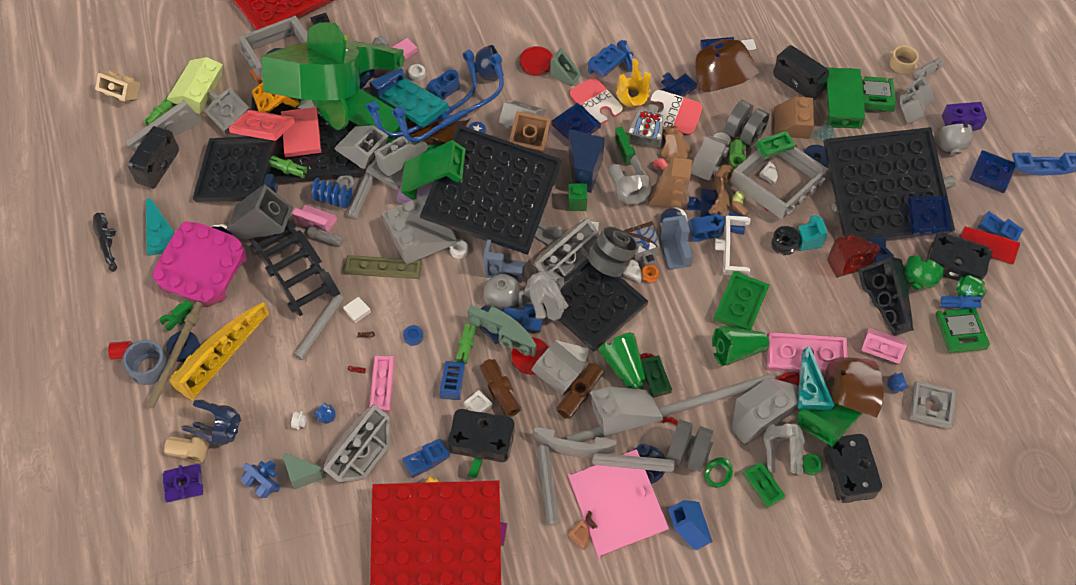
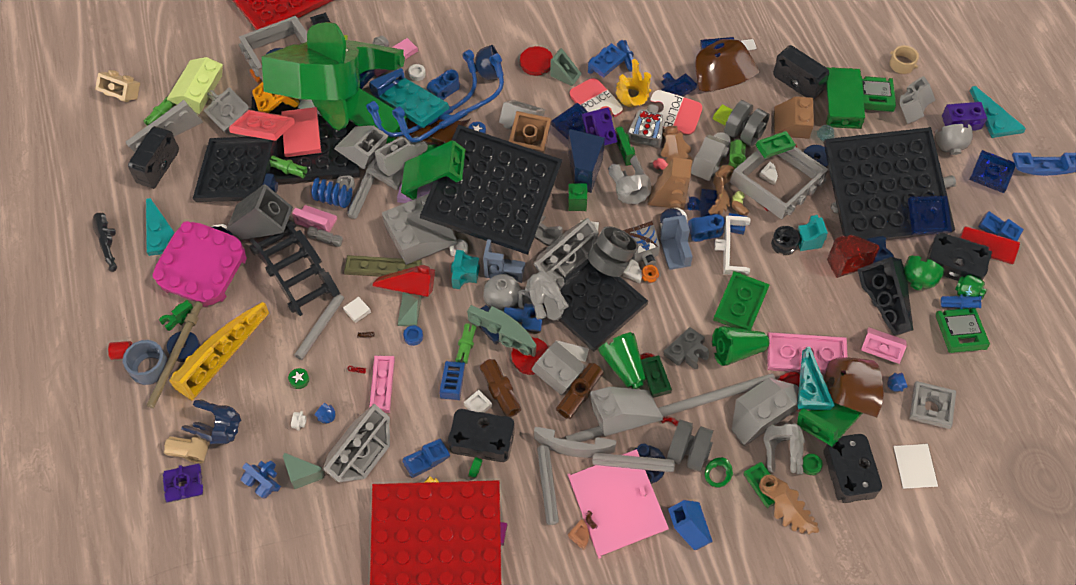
(298, 378): none -> green tile
(409, 309): none -> sand green slope
(414, 280): none -> red slope
(464, 269): none -> teal brick
(600, 124): none -> dark purple brick
(687, 347): none -> dark grey plate
(722, 114): none -> lime tile
(787, 505): none -> medium nougat plant
(915, 466): none -> white sticker
(928, 68): light grey axle -> none
(998, 120): none -> teal wing

